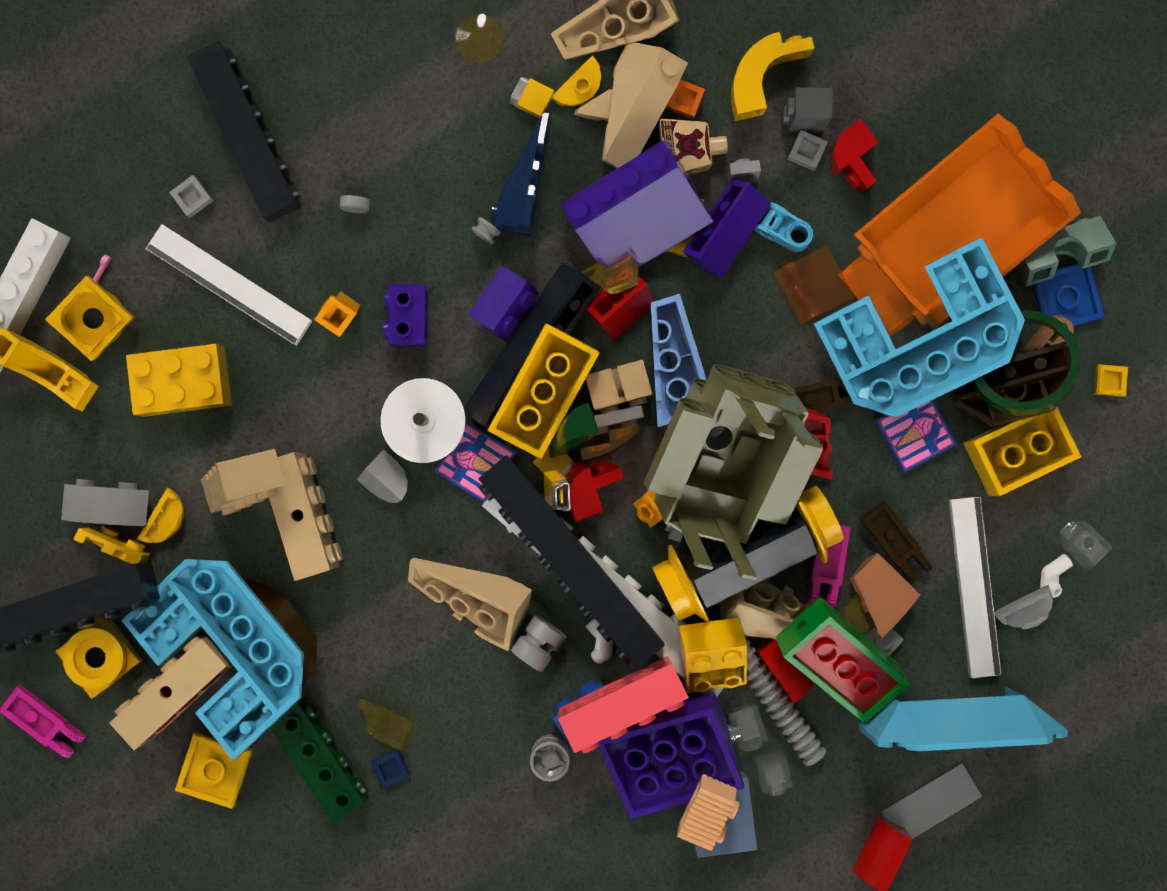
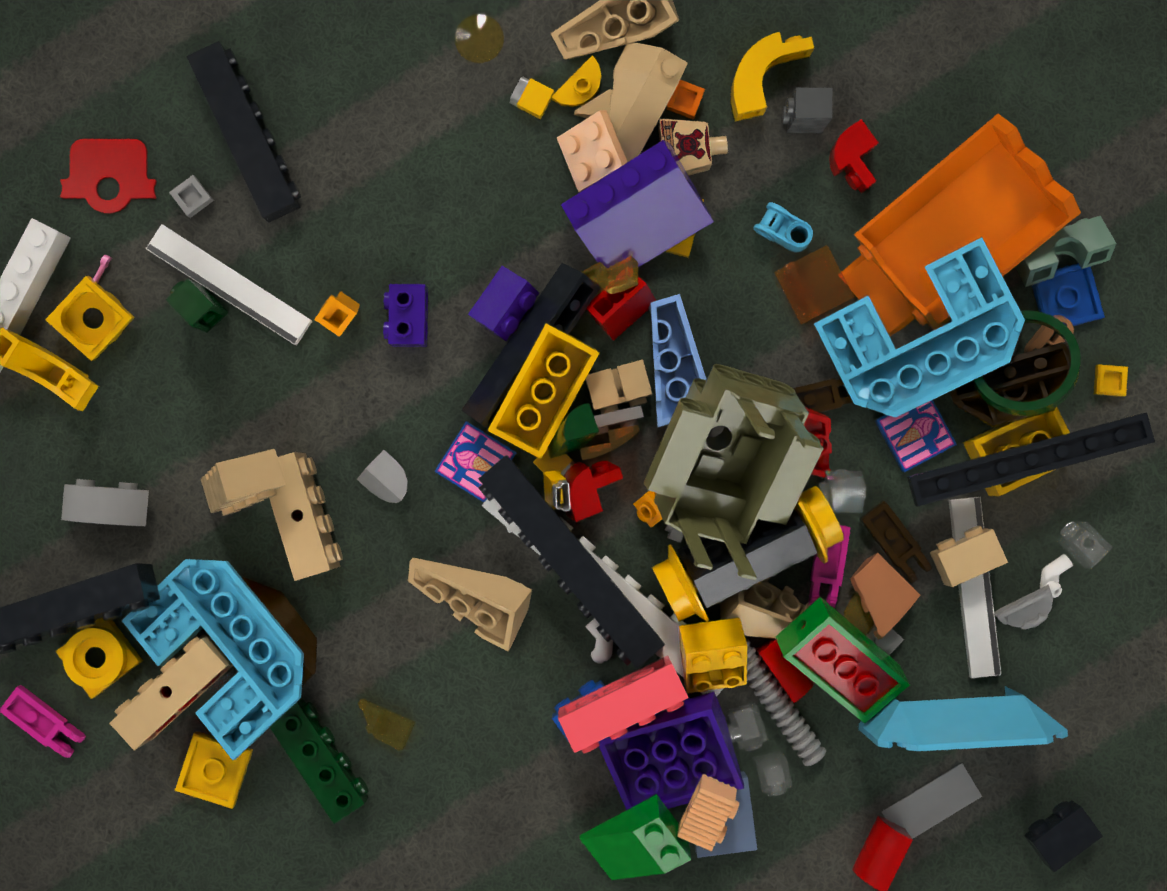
(107, 538): yellow wing -> none
(108, 158): none -> red piece
(164, 520): yellow plate -> none
(178, 380): yellow brick -> none
(196, 305): none -> dark green brick
(354, 204): light grey tile -> none
(390, 768): dark blue tile -> none
(423, 420): white piece -> none
(485, 230): light grey bush -> none
(519, 196): dark blue wedge -> none
(538, 643): light grey wheel -> none
(550, 757): light grey wheel -> none
(591, 150): none -> light nougat plate
(638, 842): none -> green slope
(734, 219): dark purple brick -> none
(744, 170): light grey plate -> none
(807, 150): light grey plate -> none
(844, 490): none -> clear brick
(969, 556): none -> tan piece
(1031, 459): none -> black plate
(1062, 835): none -> black brick

